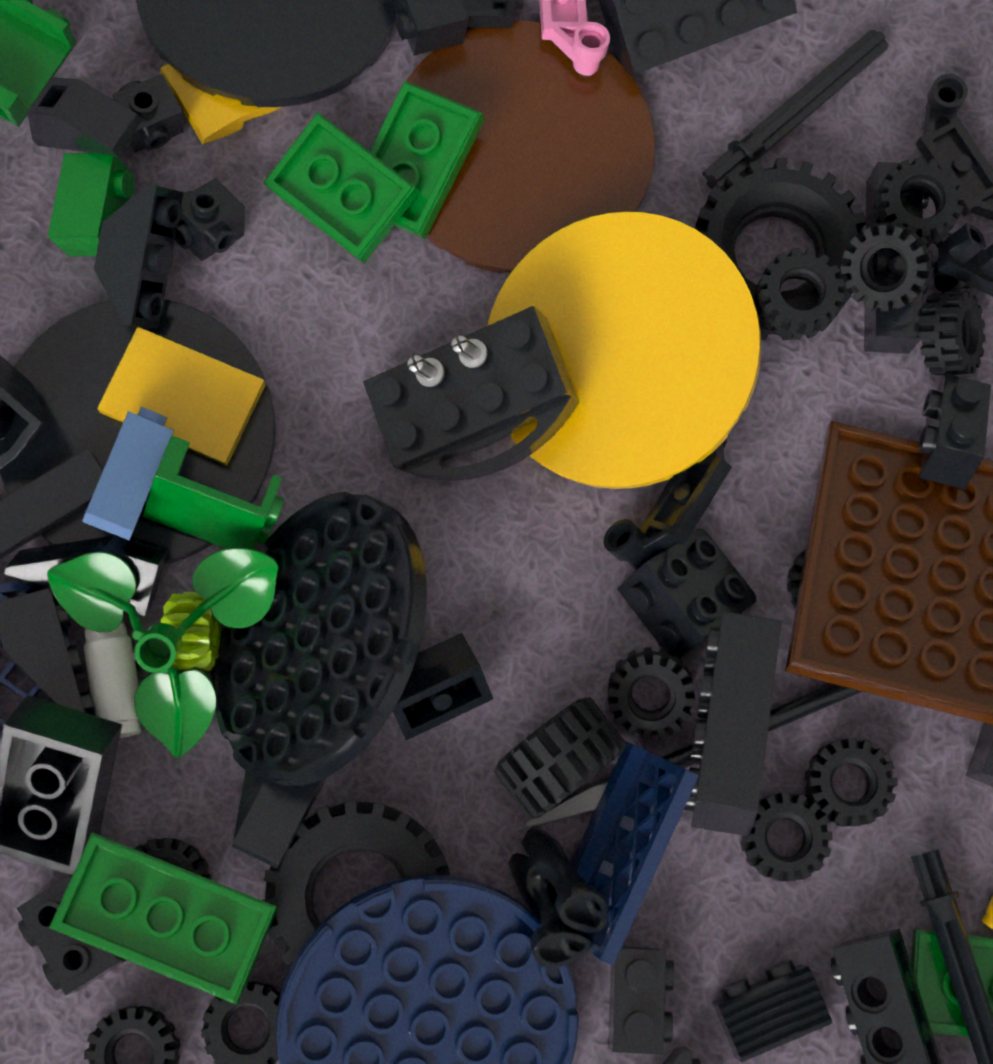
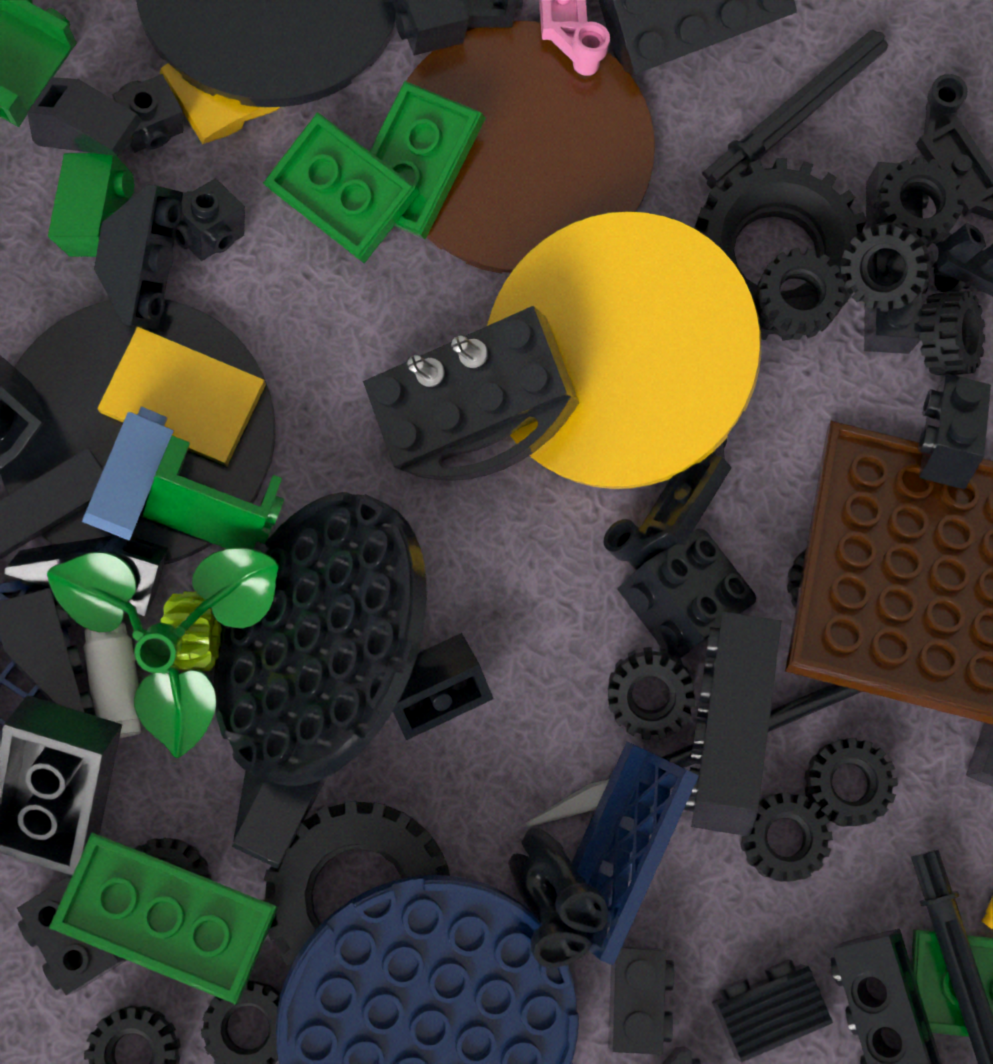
(559, 757): black tyre -> none

